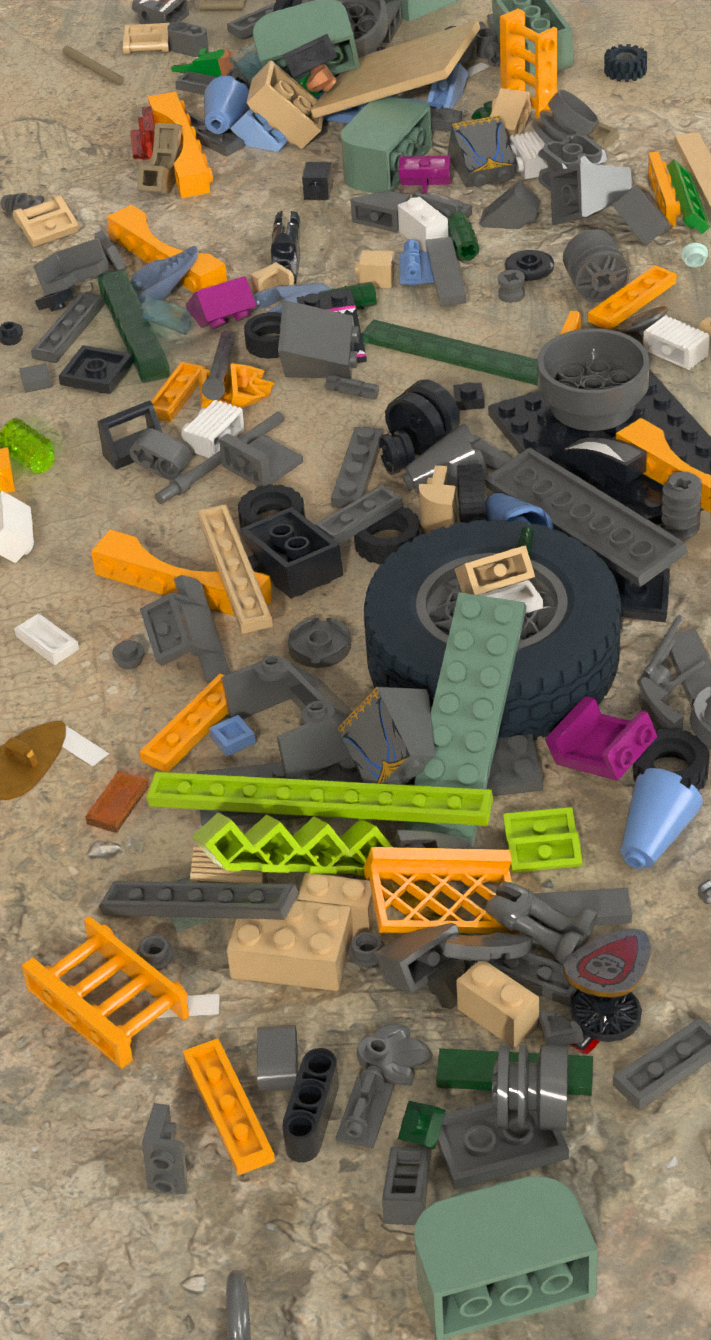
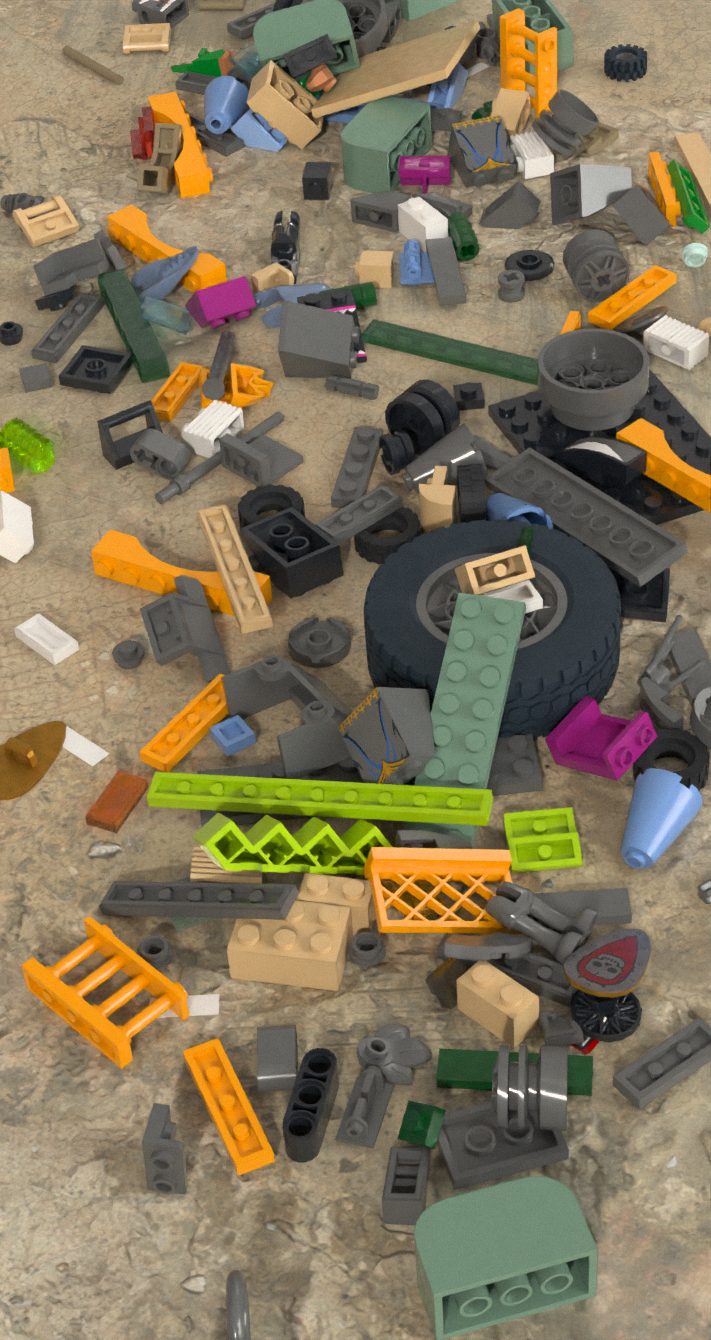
(187, 38): dark grey beam -> none
(260, 325): black tyre -> none
(414, 956): dark grey slope -> none
(572, 151): dark grey piece -> none
(681, 505): dark grey piece -> none

